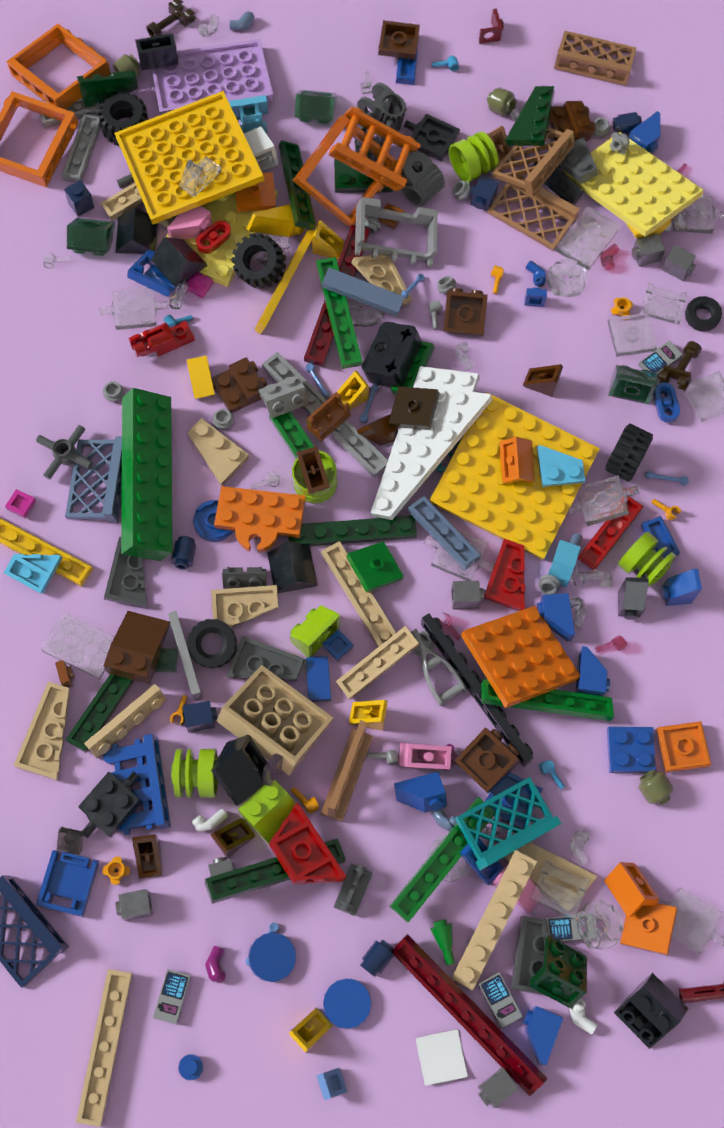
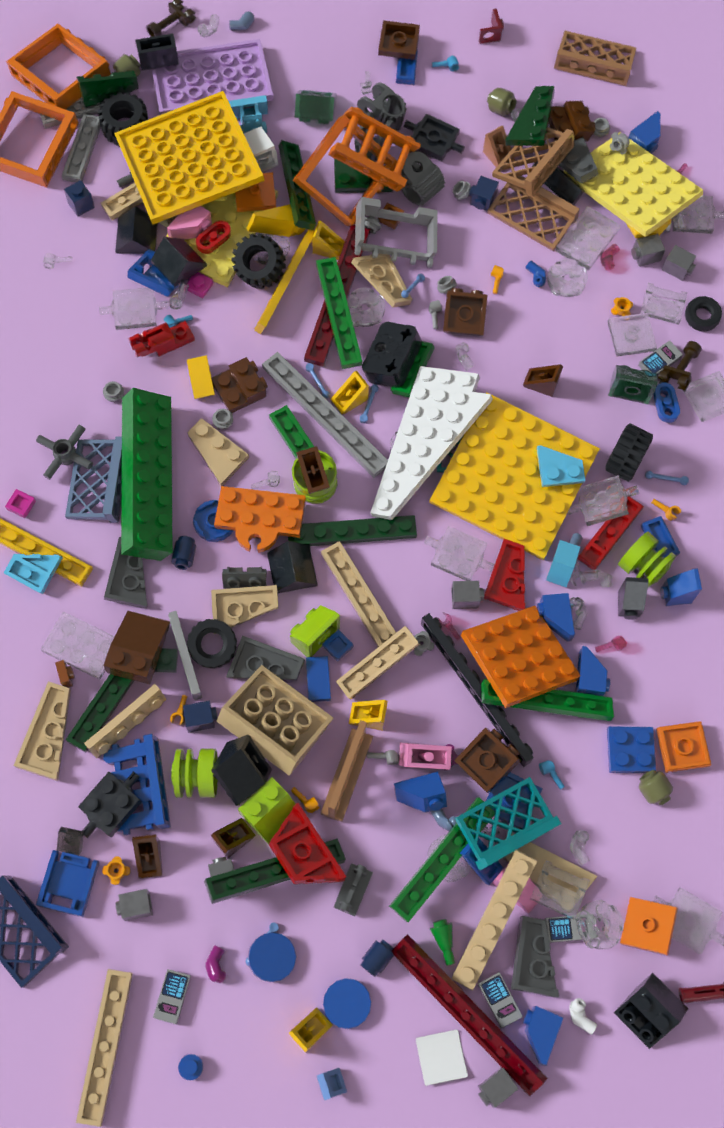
(90, 236): clear green slope -> none
(198, 175): clear slope -> none
(209, 824): white arm -> none
(272, 769): tile -> none
(284, 396): light grey bracket -> none
(328, 417): dark orange hinge -> none
(362, 291): sand blue tile -> none
(374, 566): green plate -> none
(378, 431): reddish brown slope -> none
(414, 408): dark brown plate -> none
(427, 665): light grey piece -> none
(444, 533): sand blue tile -> none
(473, 156): lime wheel -> none
(517, 460): orange panel -> none
(535, 297): blue plate -> none
(549, 584): light grey plate -> none
(563, 973): dark green bracket -> none
(626, 122): dark blue brick -> none
(630, 888): orange panel -> none

